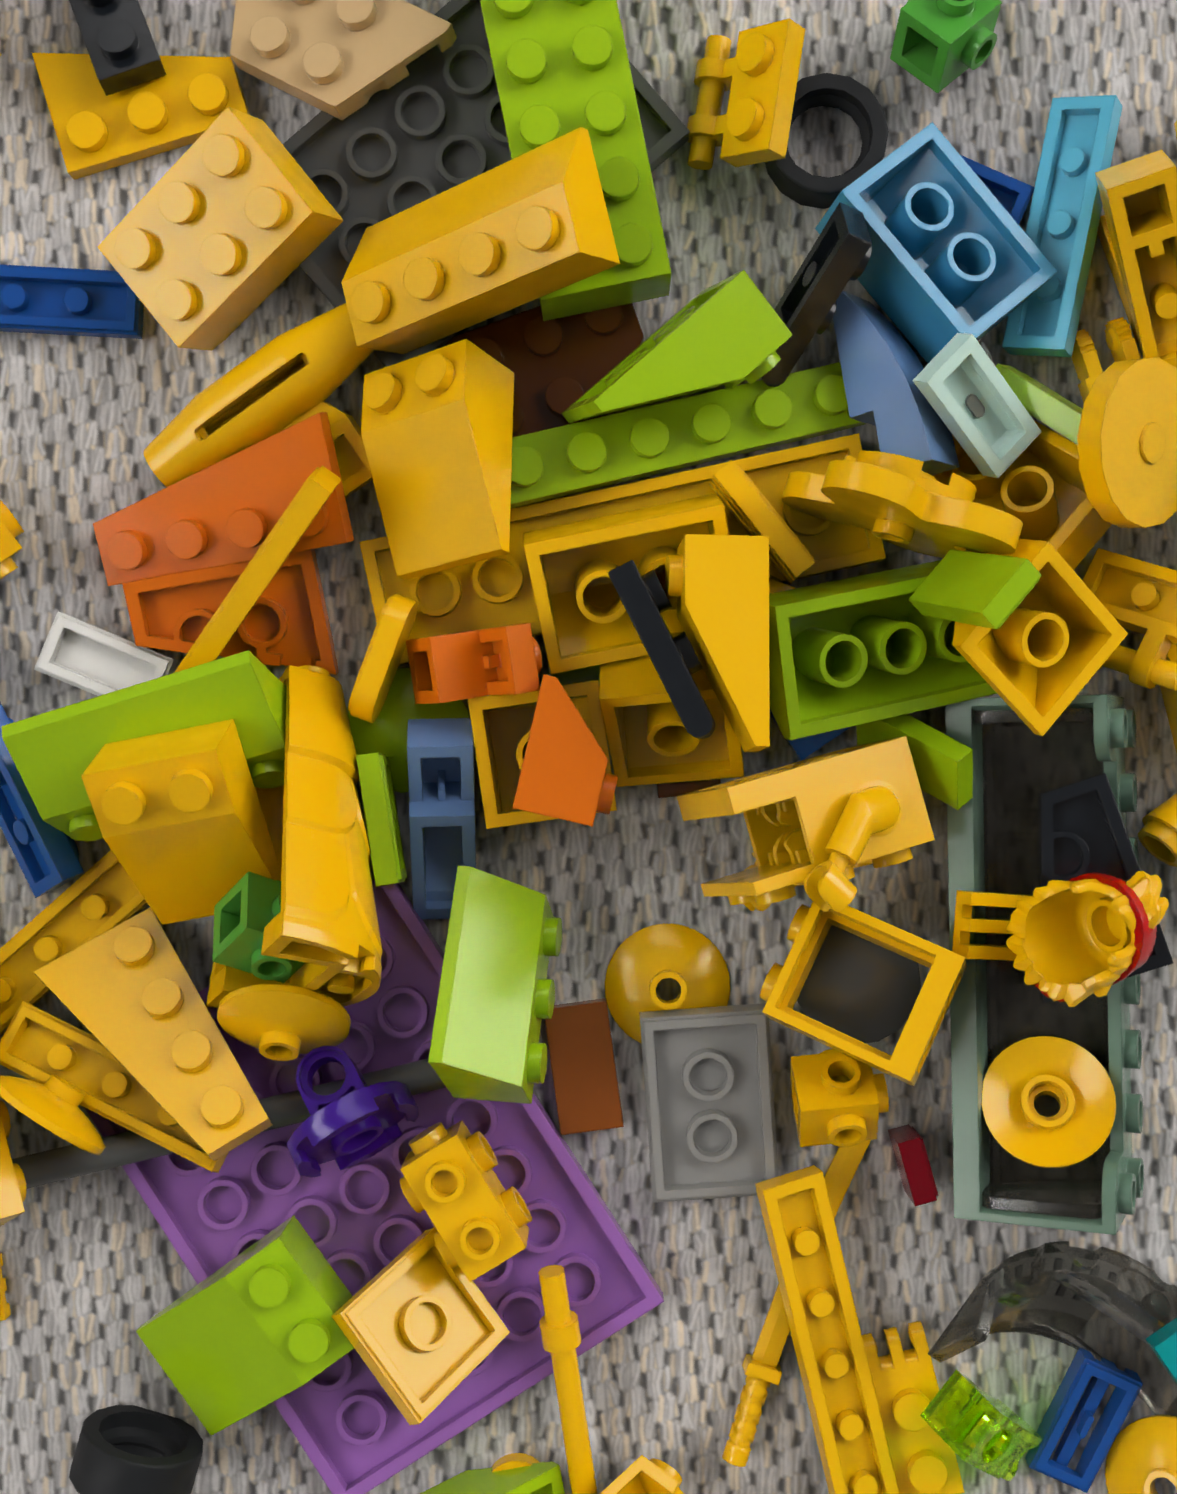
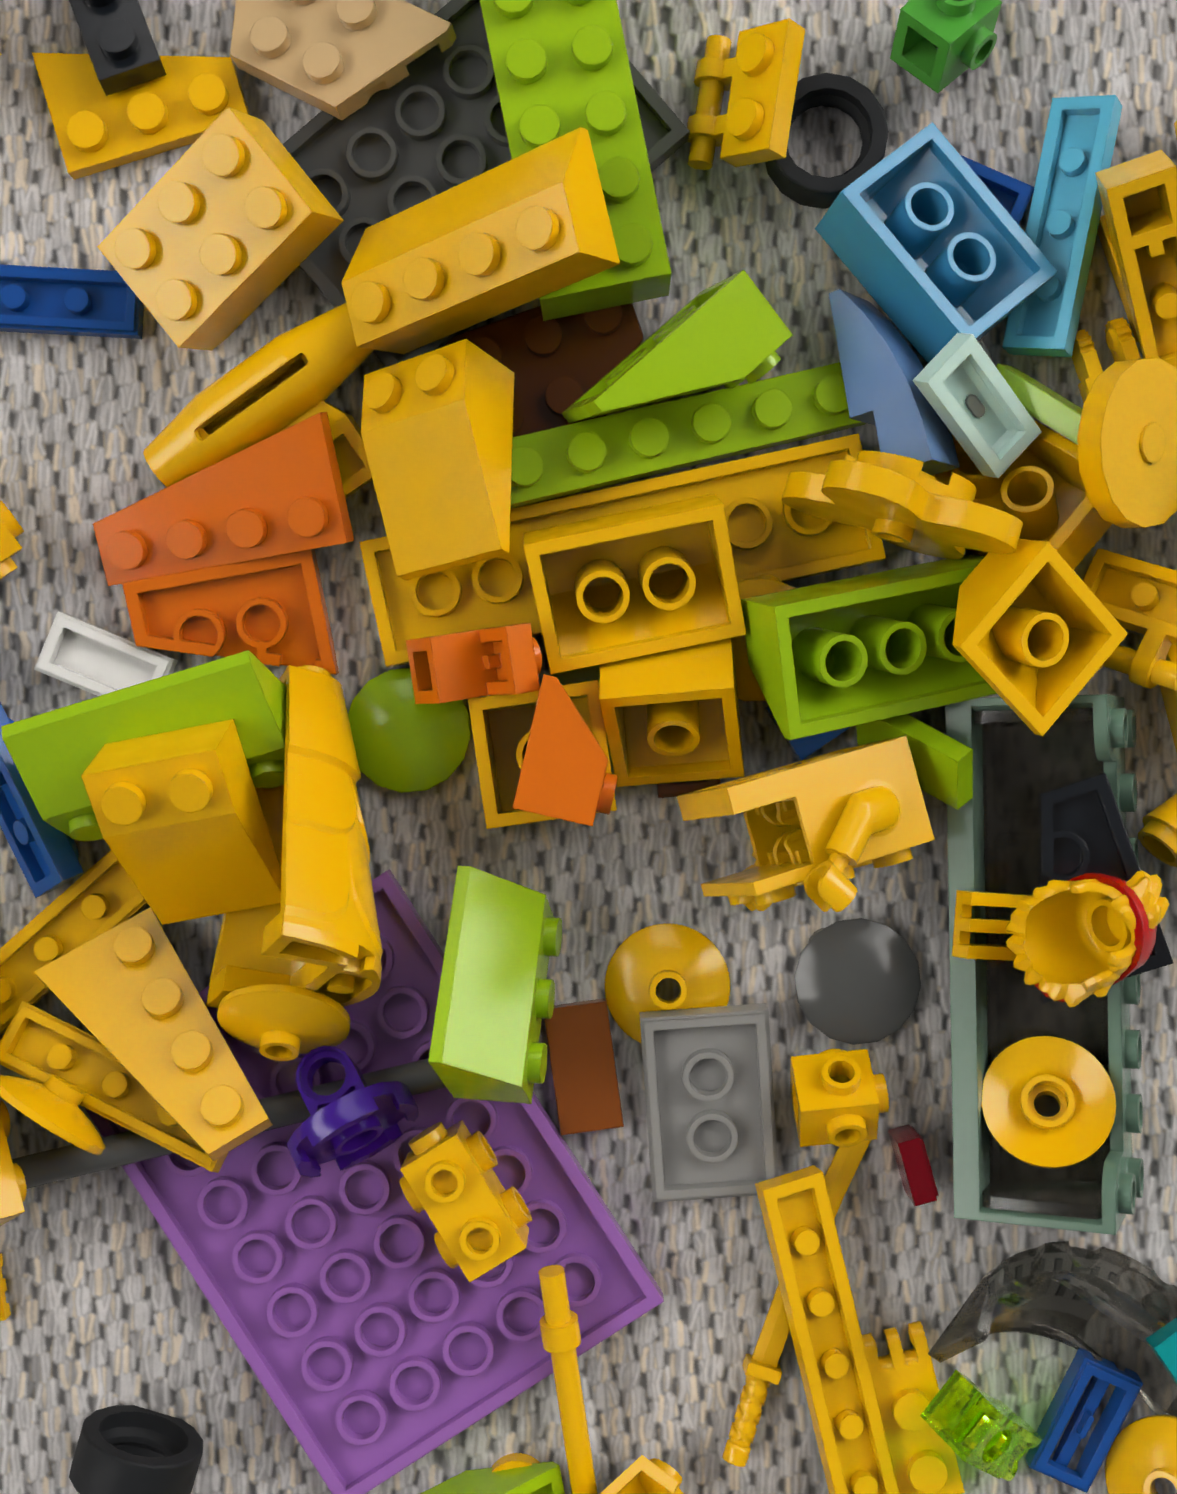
(240, 928): bright green brick -> none
(252, 1328): lime slope -> none
(262, 568): yellow tile -> none
(381, 818): lime tile -> none
(382, 658): yellow tile -> none
(420, 1327): yellow plate -> none
(440, 810): medium blue slope -> none
(671, 656): black hinge -> none
(726, 617): yellow slope -> none
(761, 519): yellow tile -> none
(808, 933): yellow window -> none
(813, 293): black hinge -> none
(975, 588): lime tile -> none

